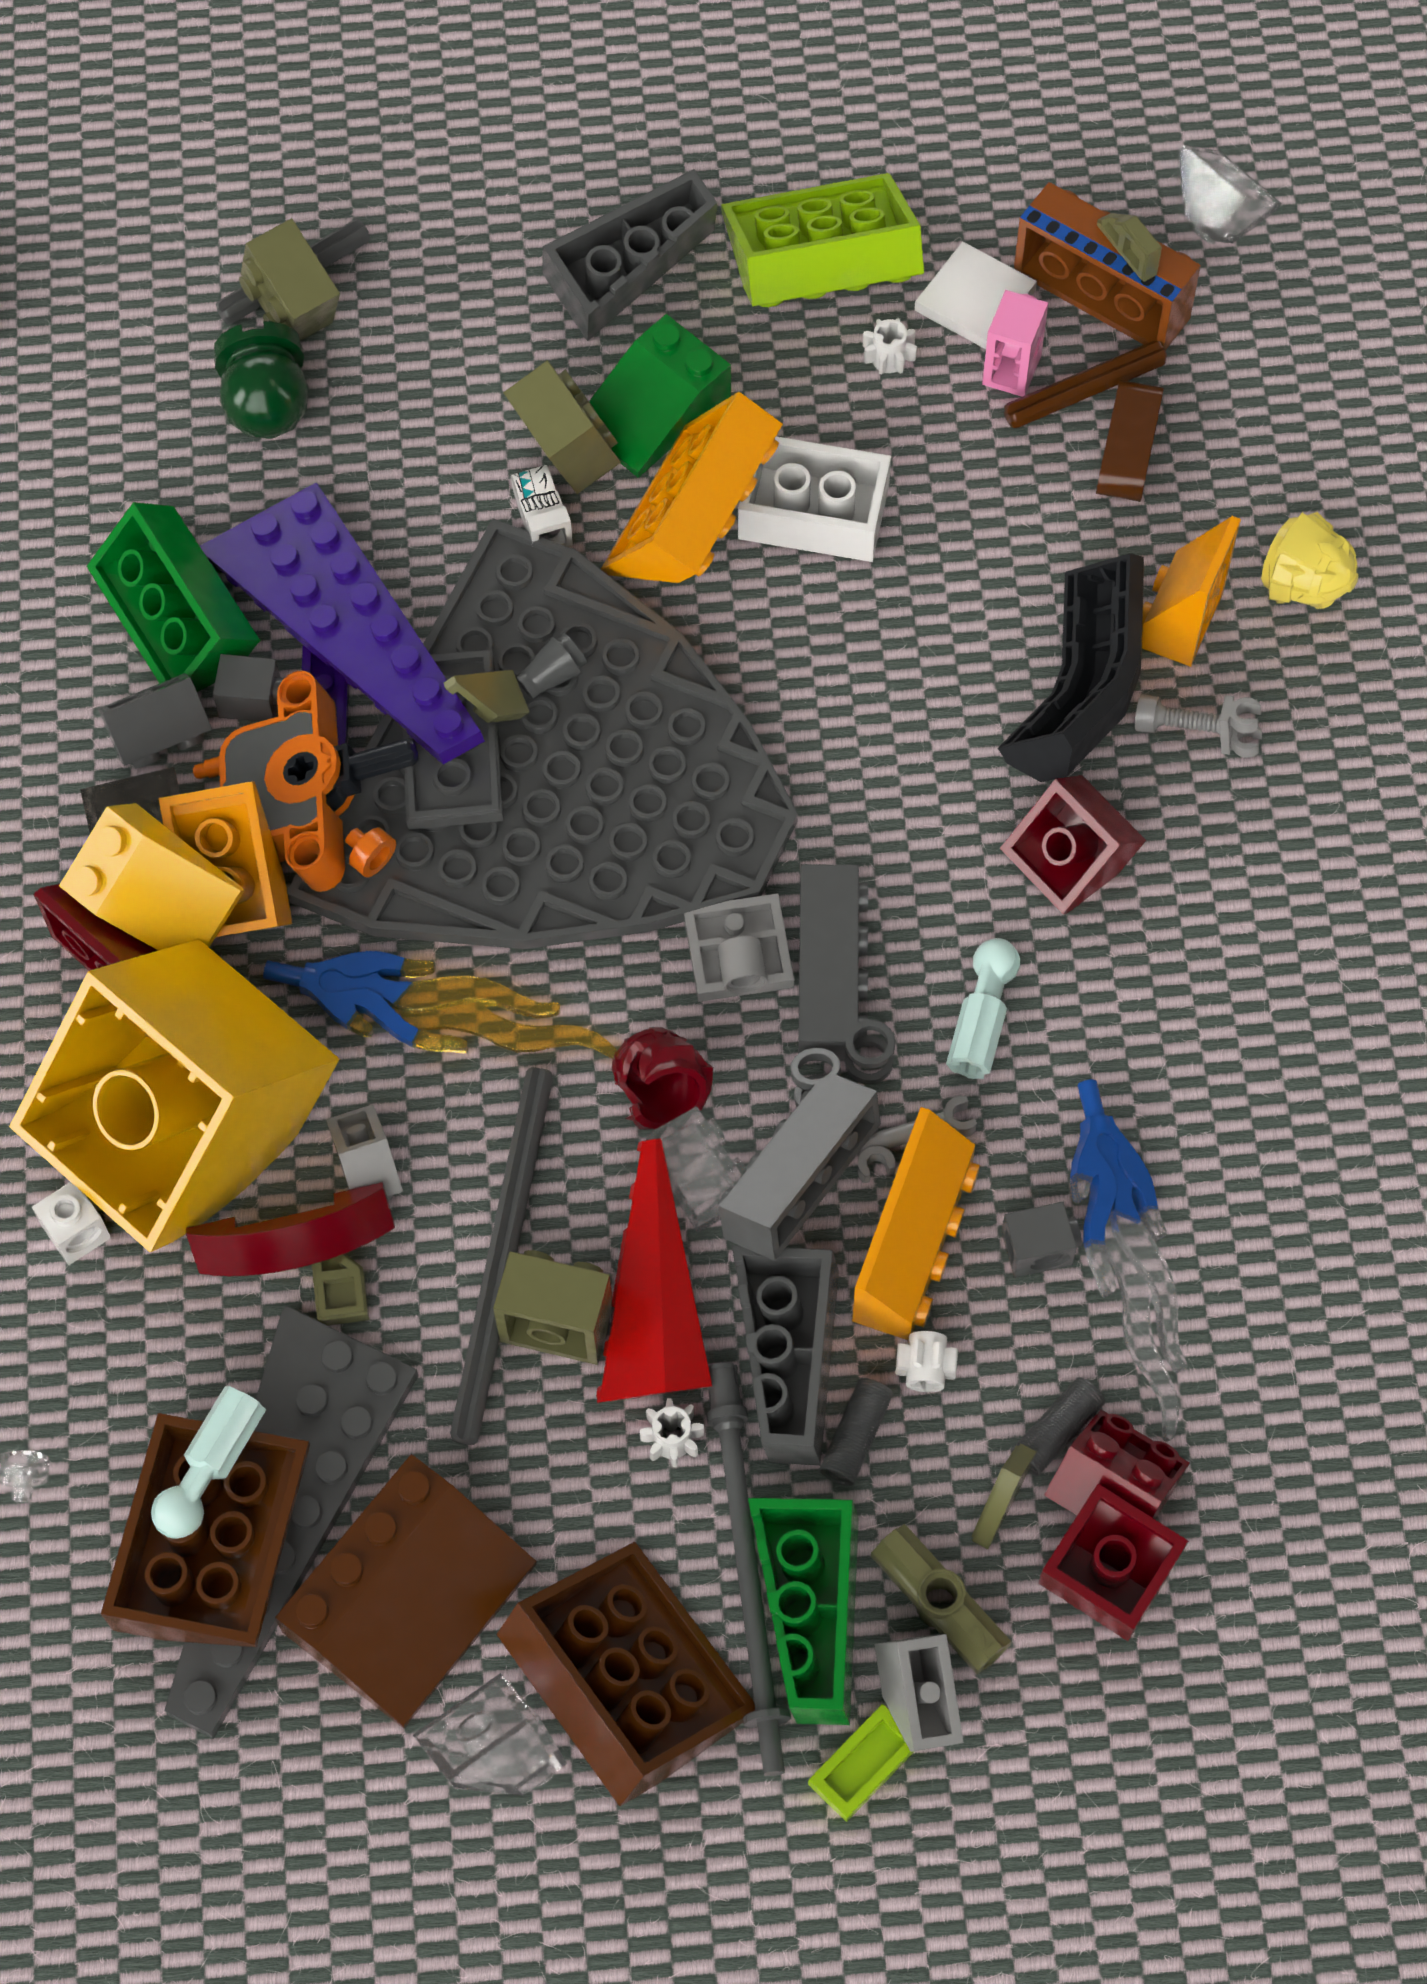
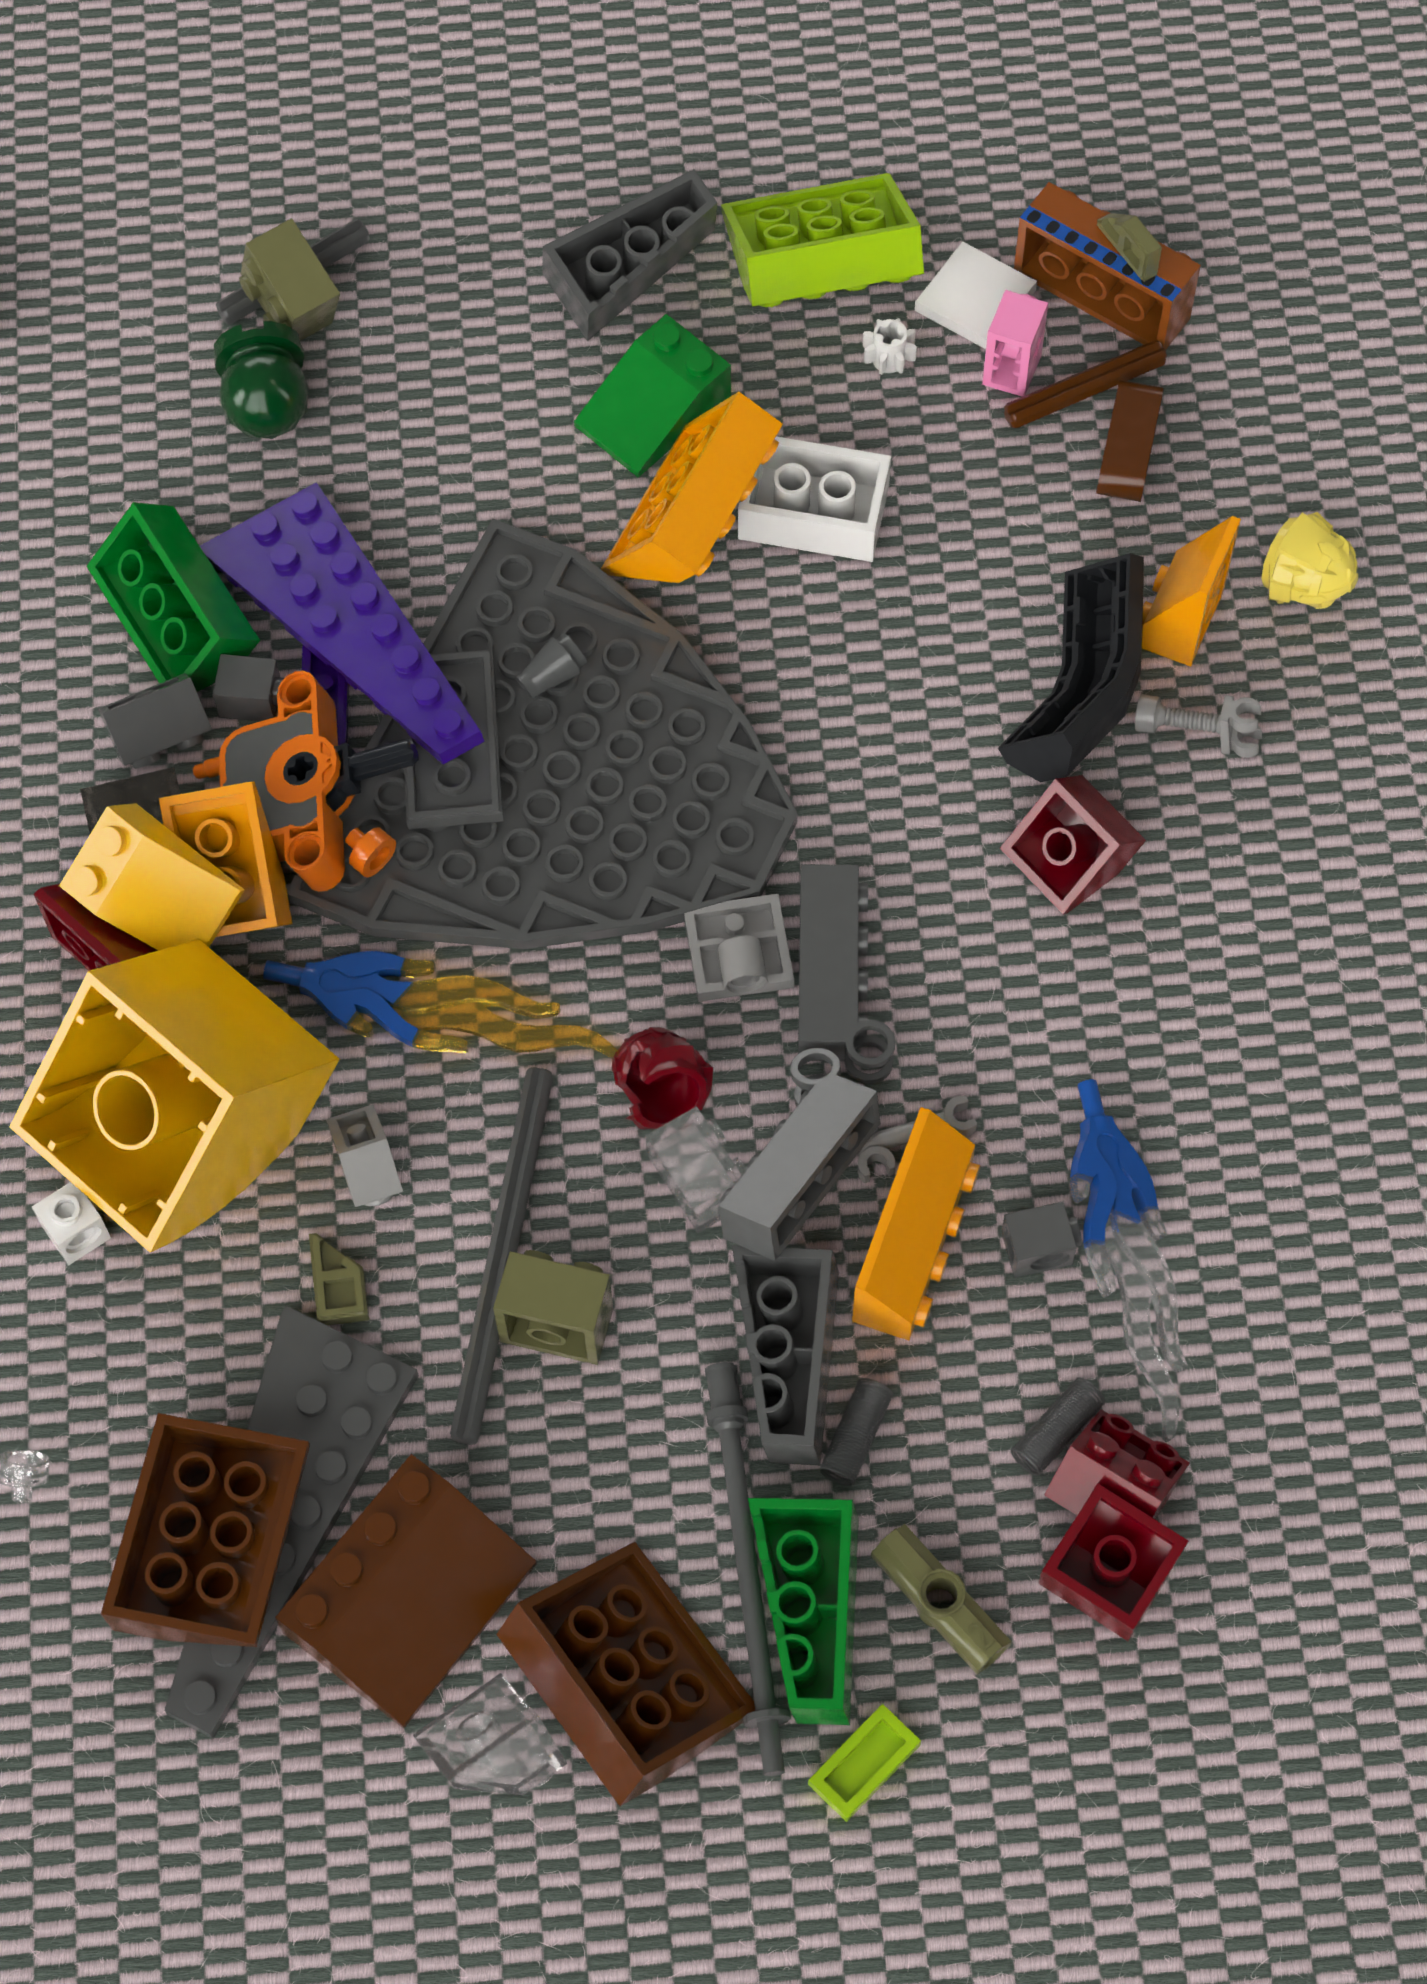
(210, 1456): light aqua piece -> none
(294, 1239): dark red slope -> none
(493, 694): olive tile -> none
(541, 505): white leg -> none
(564, 425): olive brick -> none
(655, 1320): red wedge -> none
(672, 1446): white gear -> none
(920, 1690): light grey slope -> none
(926, 1361): white gear -> none
(983, 1011): light aqua piece -> none
(1003, 1495): olive tile -> none
(1221, 196): clear slope -> none

